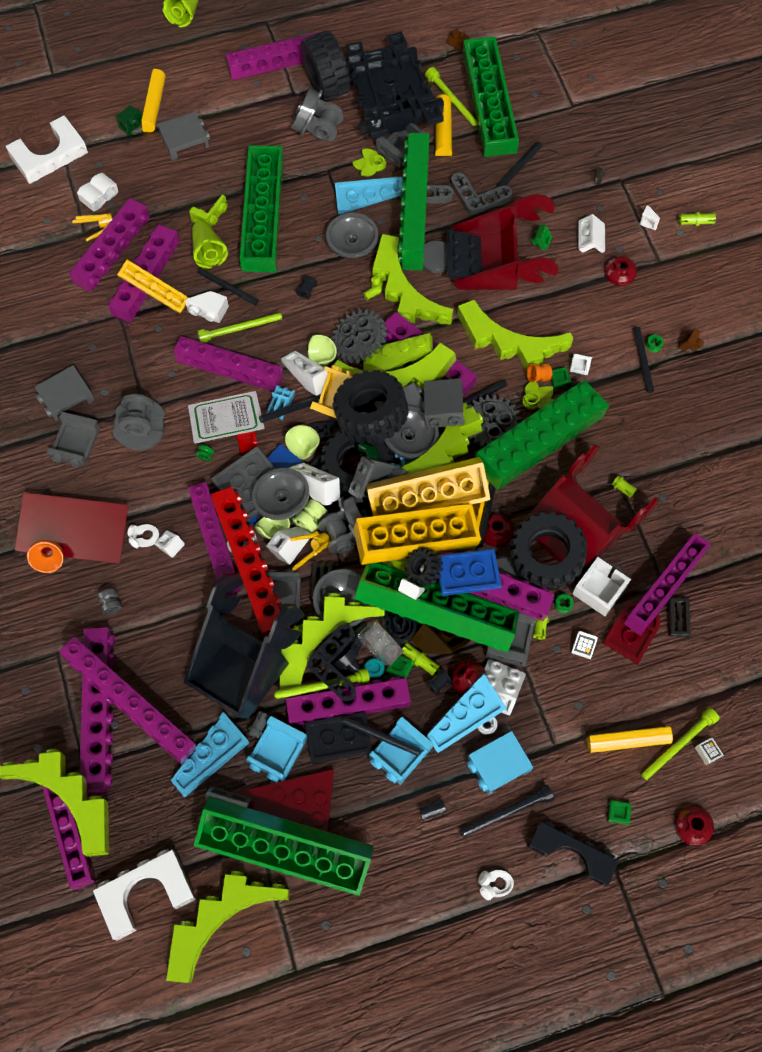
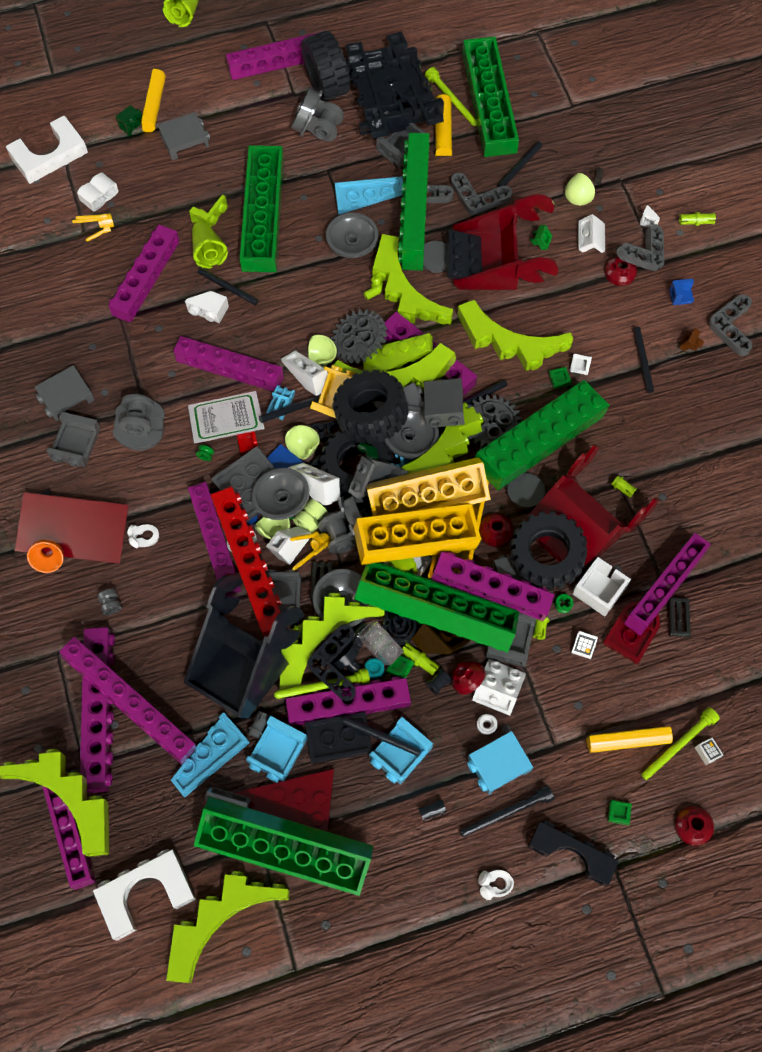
(109, 245): magenta brick -> none
(152, 286): yellow brick -> none
(169, 543): white slope -> none
(205, 335): lime piece -> none
(306, 287): black bush -> none
(370, 163): lime plate -> none
(410, 589): white slope -> none
(414, 564): black tyre -> none
(457, 38): reddish brown tile -> none
(468, 713): medium azure wing -> none
(469, 572): blue tile -> none
(485, 515): black bar -> none
(526, 491): none -> dark grey tile
(537, 372): orange wheel -> none
(540, 396): lime plate -> none
(580, 190): none -> yellowish green helmet
(652, 259): none -> dark grey beam
(657, 339): green bush -> none
(681, 291): none -> blue panel
(726, 321): none -> dark grey beam

